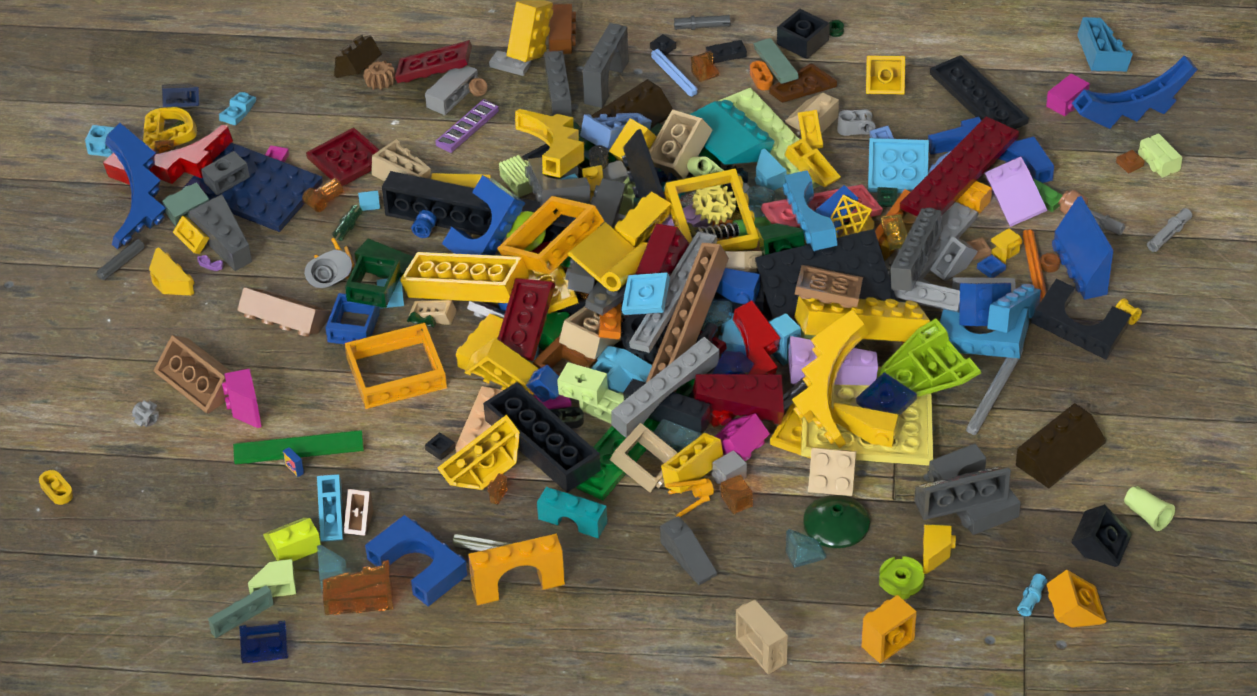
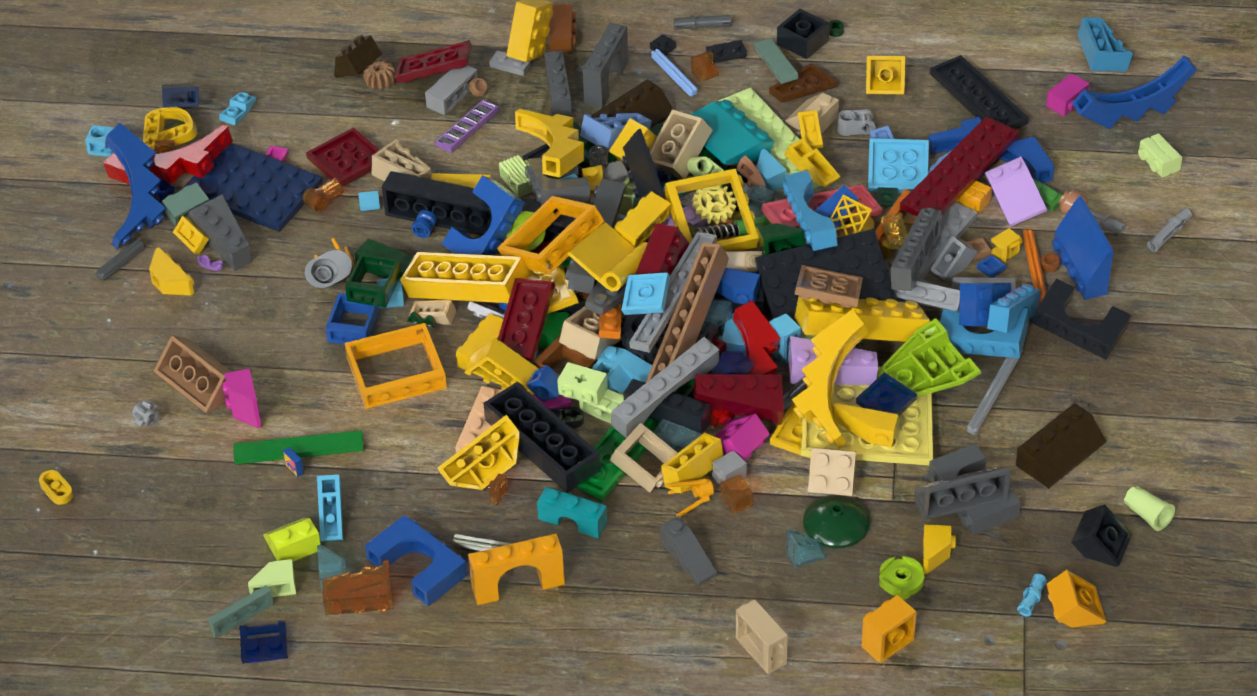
(165, 190): none -> clear blue plate
(225, 173): dark grey brick -> none
(282, 310): slope -> none
(347, 222): clear green pin -> none
(358, 512): medium nougat slope -> none
(440, 446): black plate -> none
(750, 172): none -> nougat slope
(758, 77): orange beam -> none
(1130, 161): dark orange plate -> none
(1135, 313): yellow bush -> none

